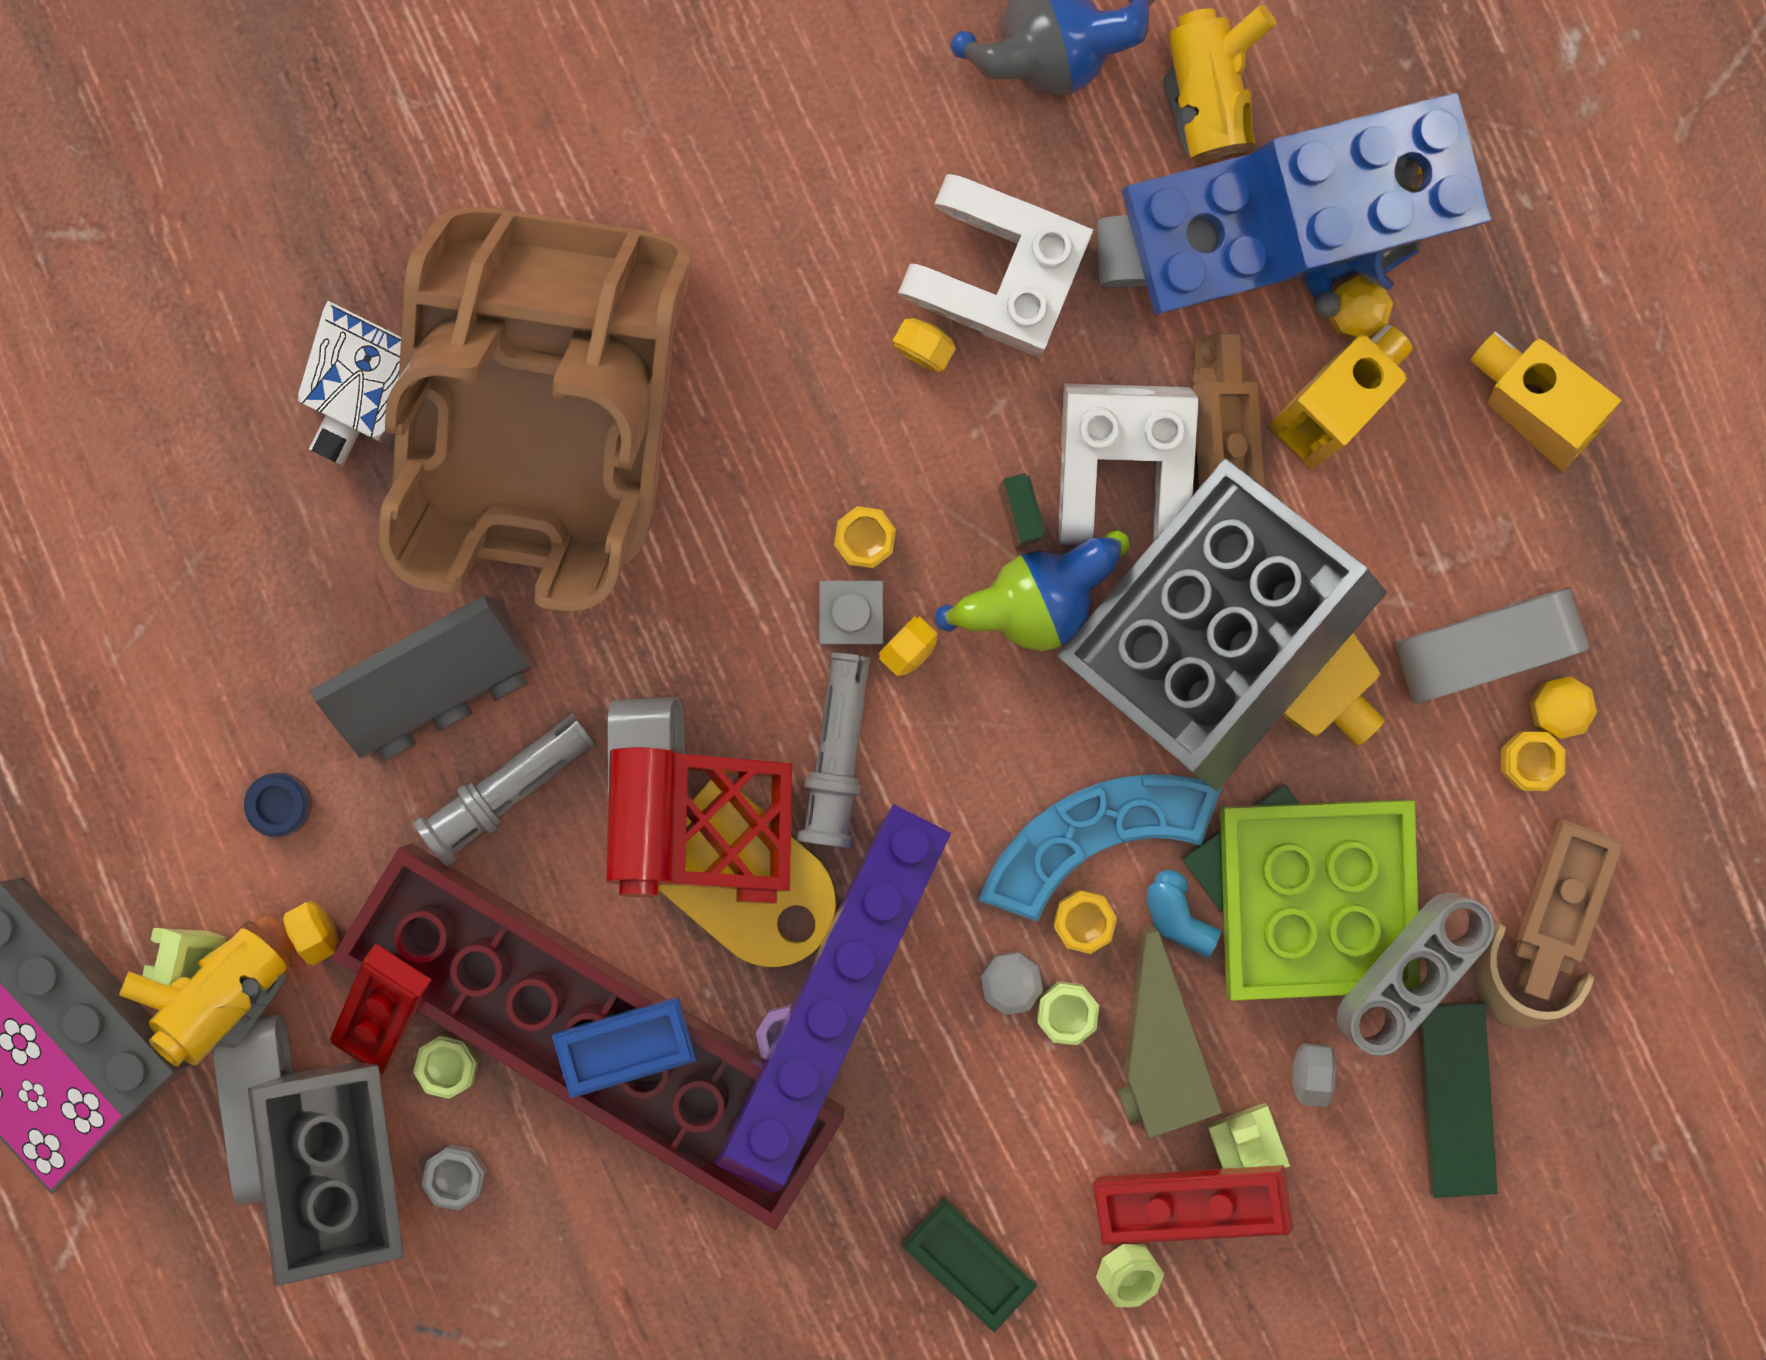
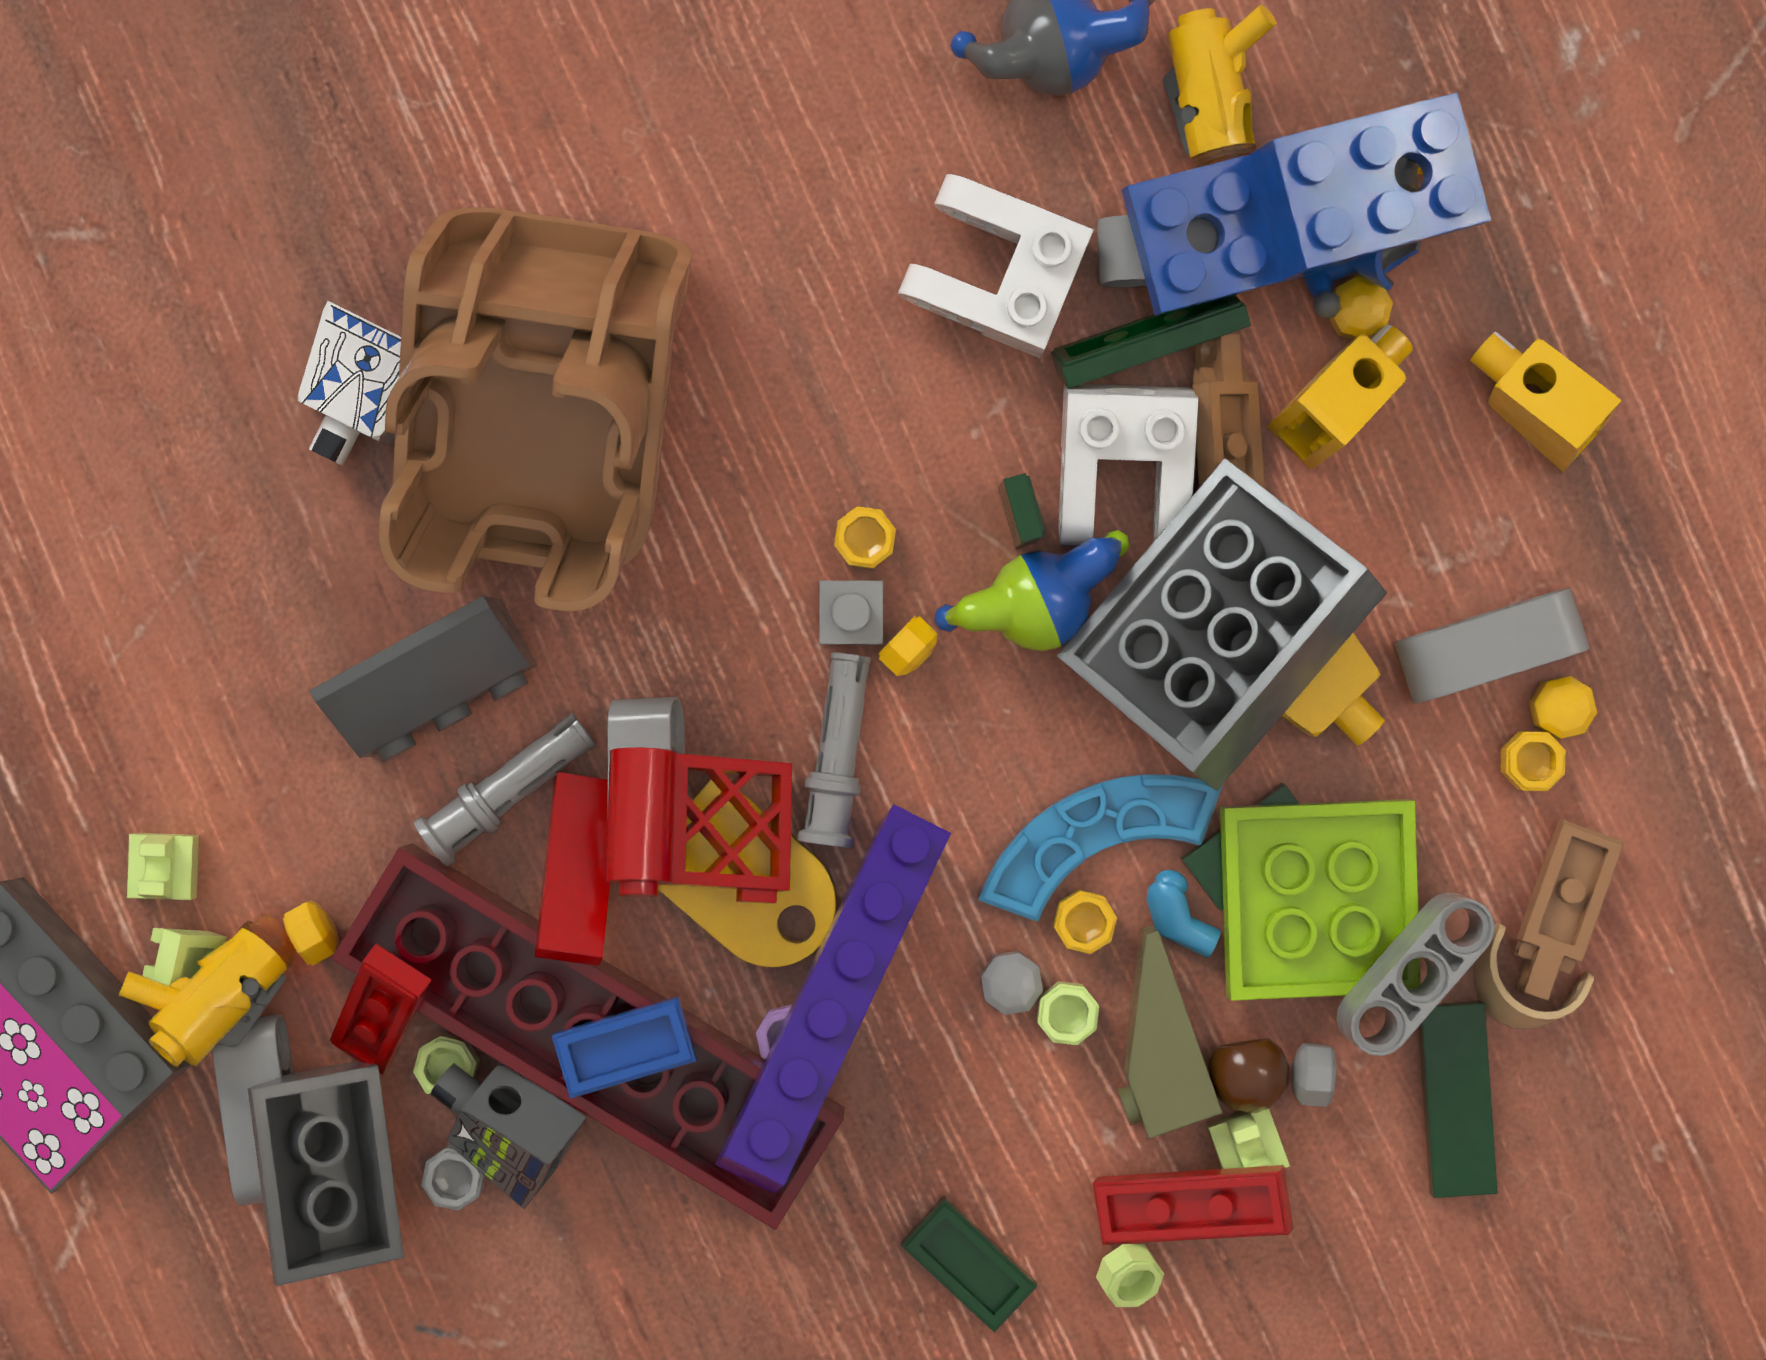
(162, 866): none -> yellowish green tile
(277, 804): dark blue tile -> none
(508, 1128): none -> dark grey torso
(575, 872): none -> red tile
(924, 344): yellow tile -> none
(1147, 340): none -> dark green tile
(1249, 1074): none -> reddish brown piece

